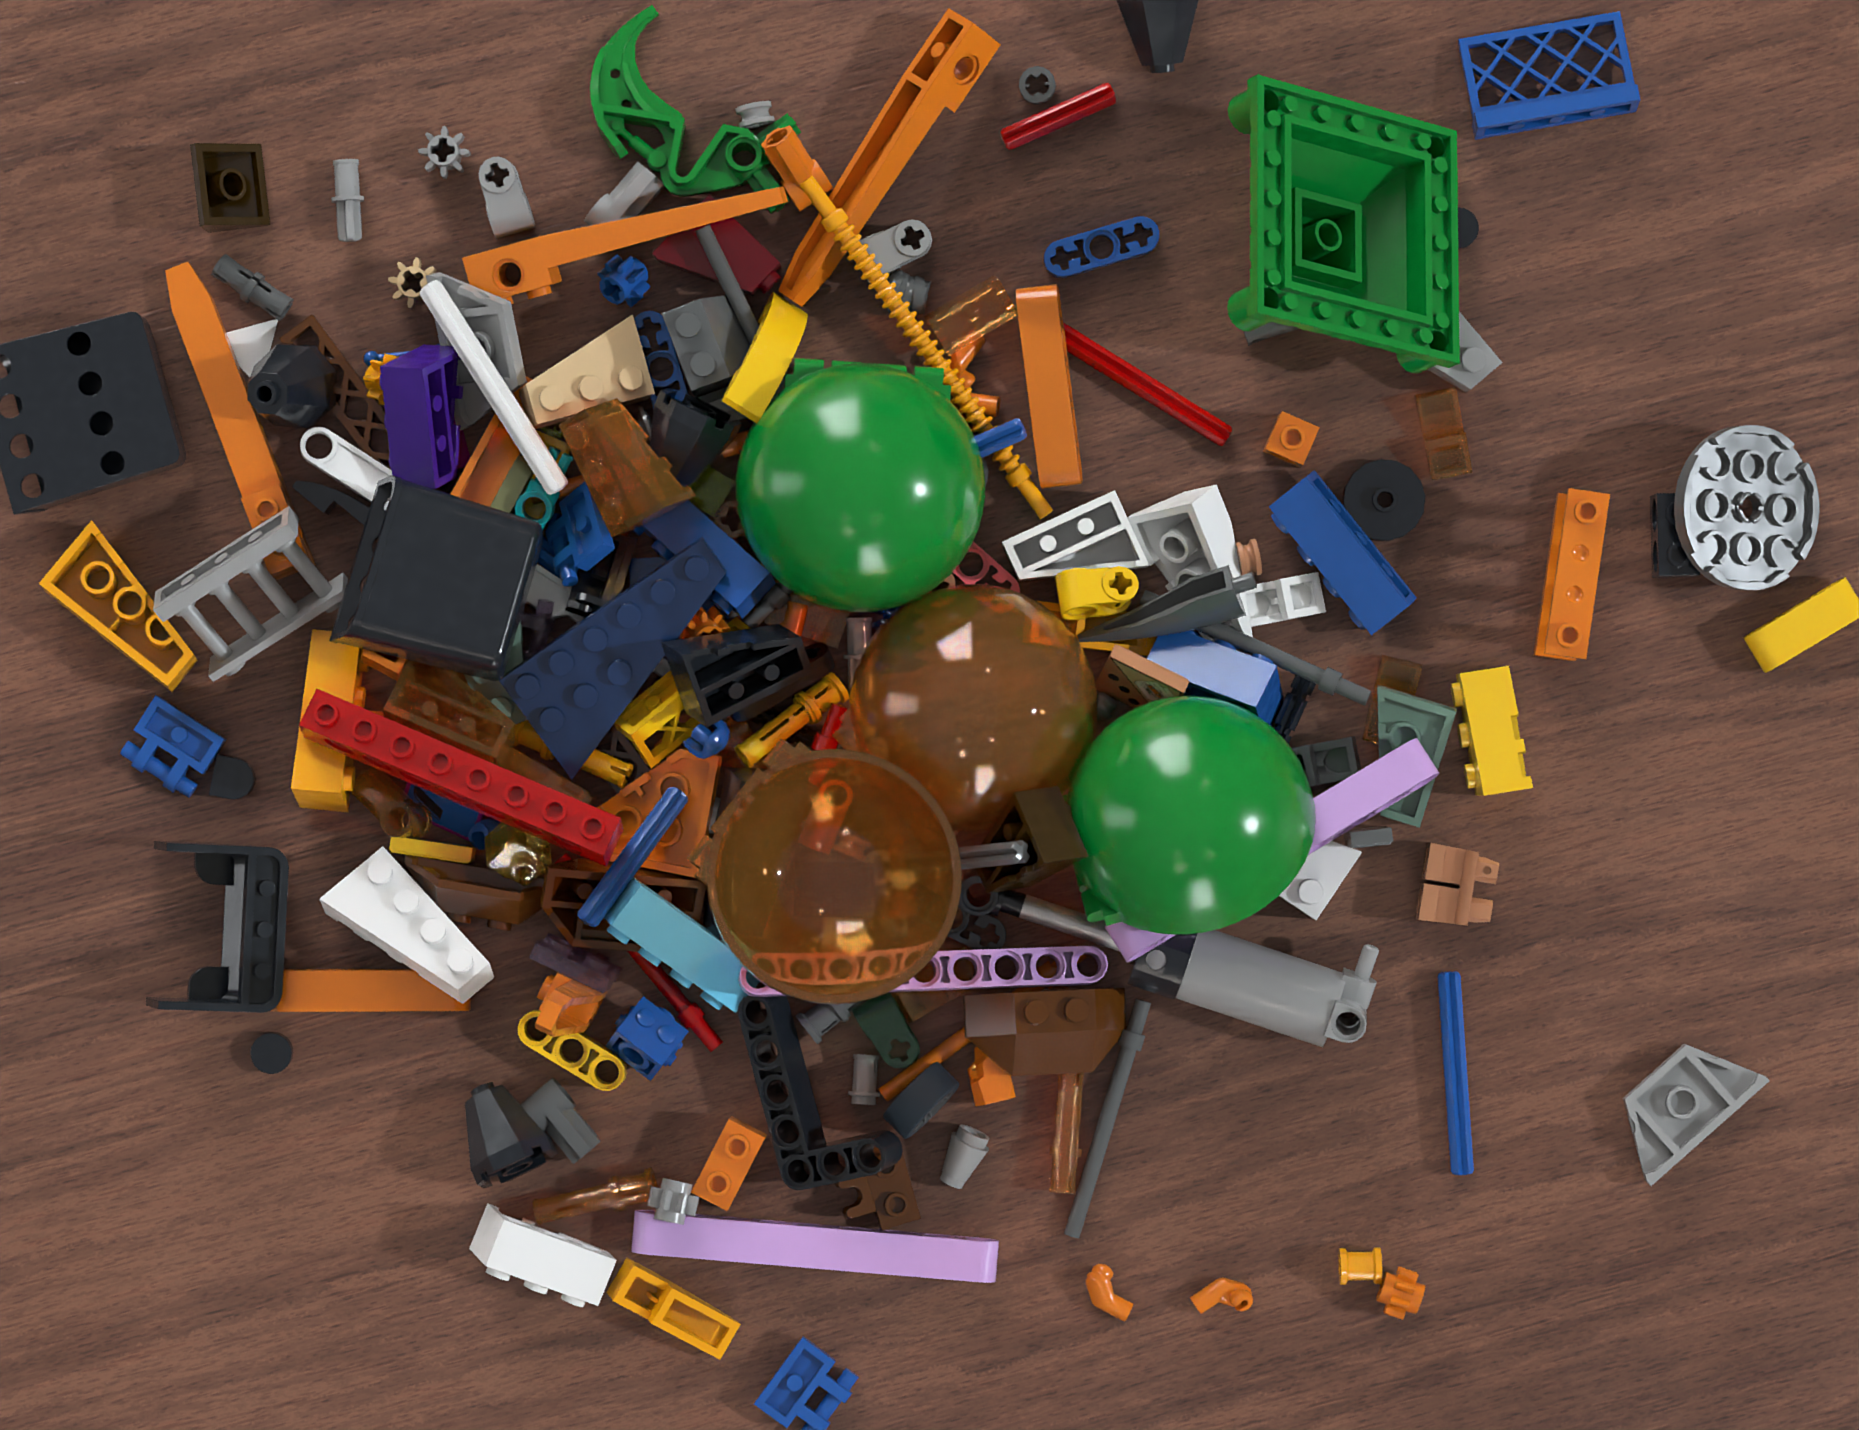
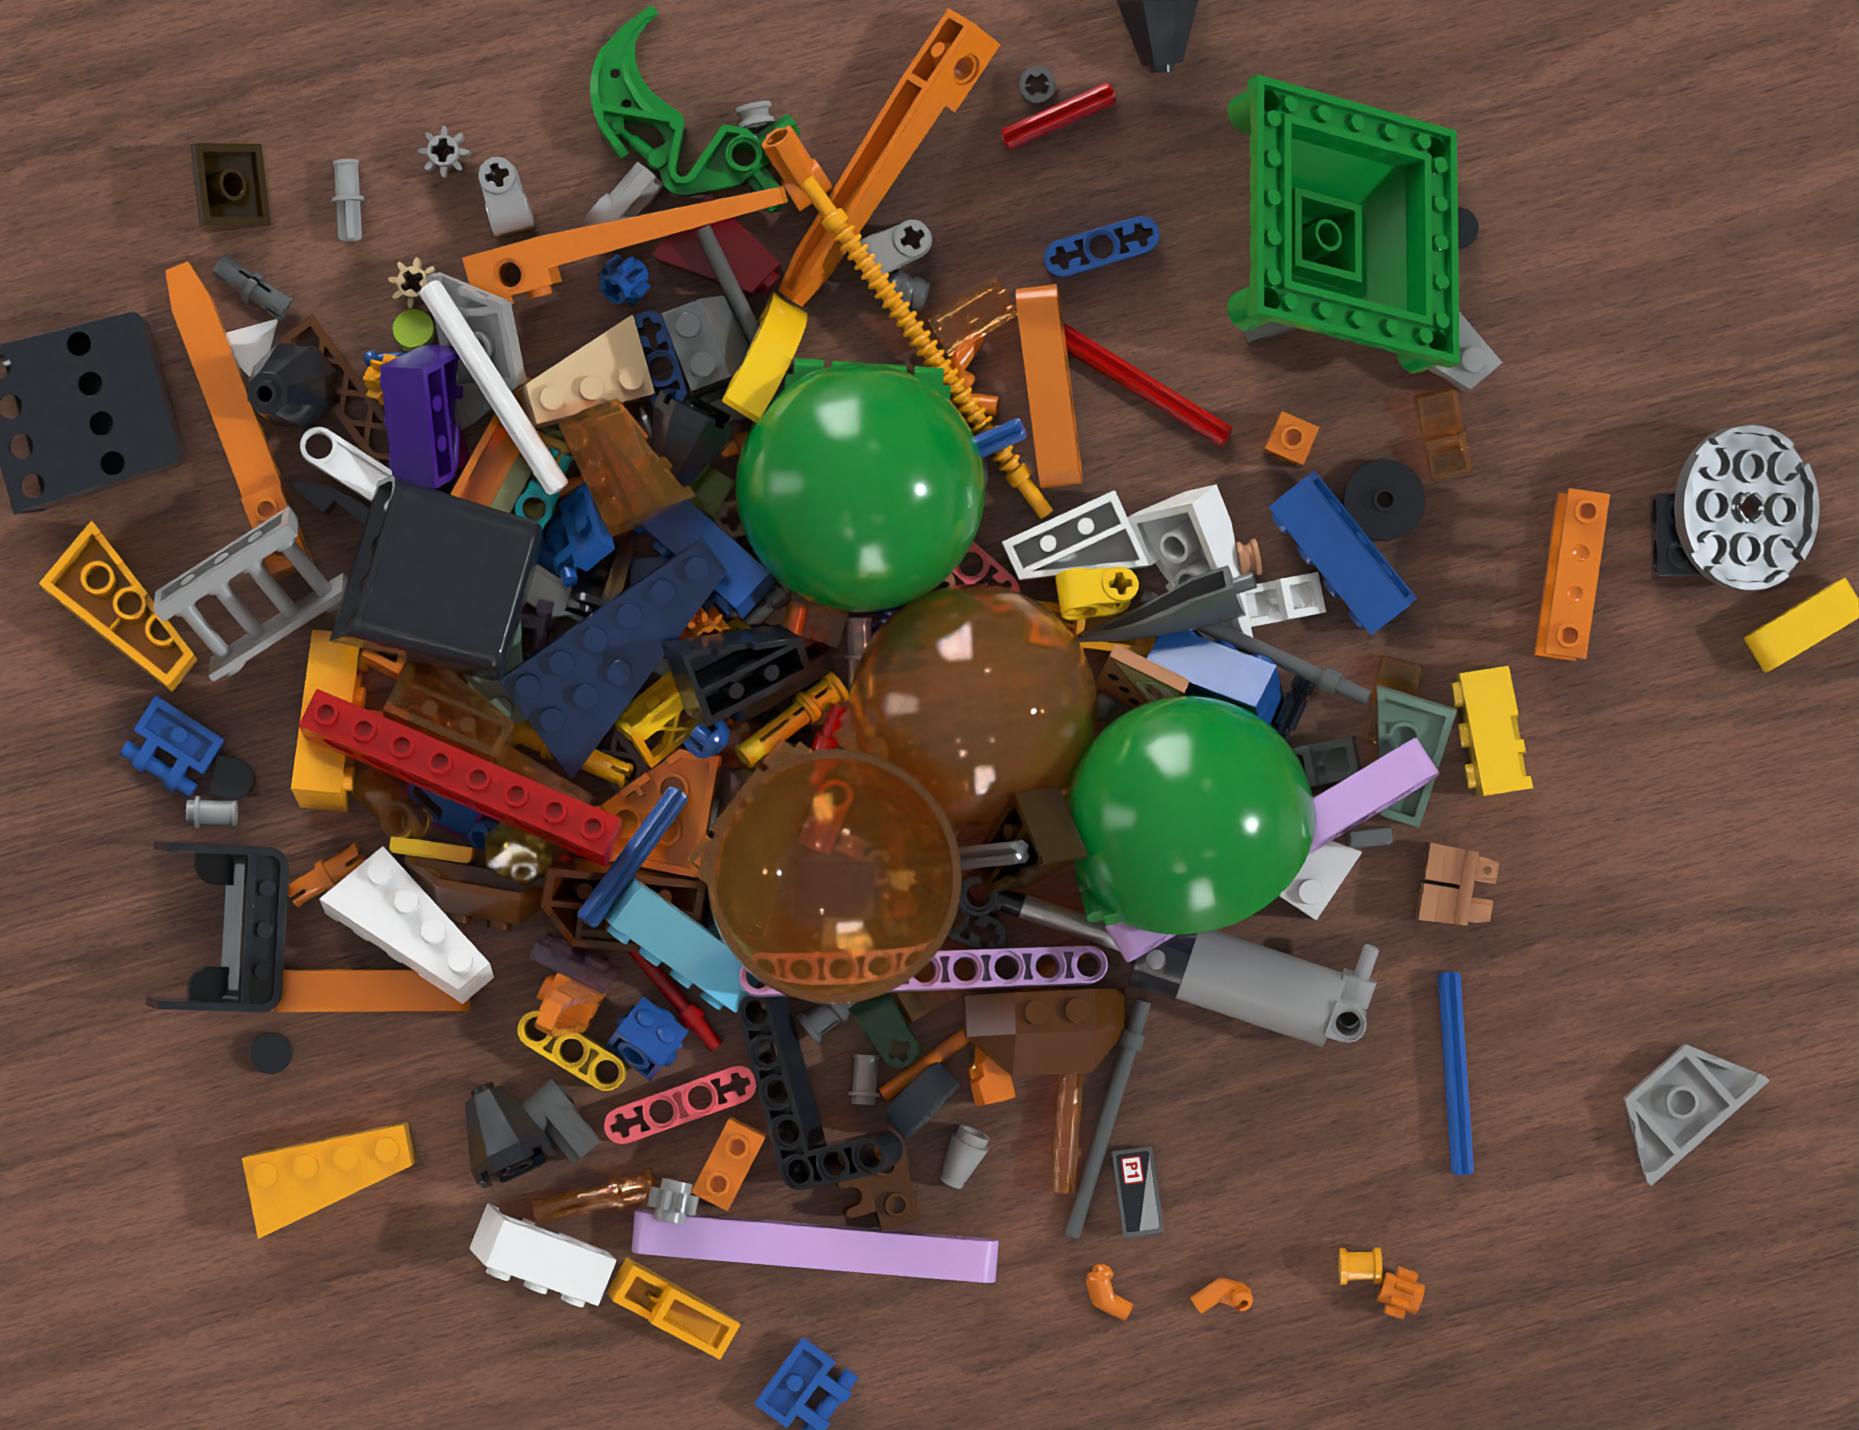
(211, 812): none -> light grey pin
(311, 1175): none -> light orange wedge
(325, 875): none -> orange pin
(413, 329): none -> lime tile
(682, 1109): none -> coral beam
(1137, 1192): none -> slope
(1553, 109): blue fence -> none

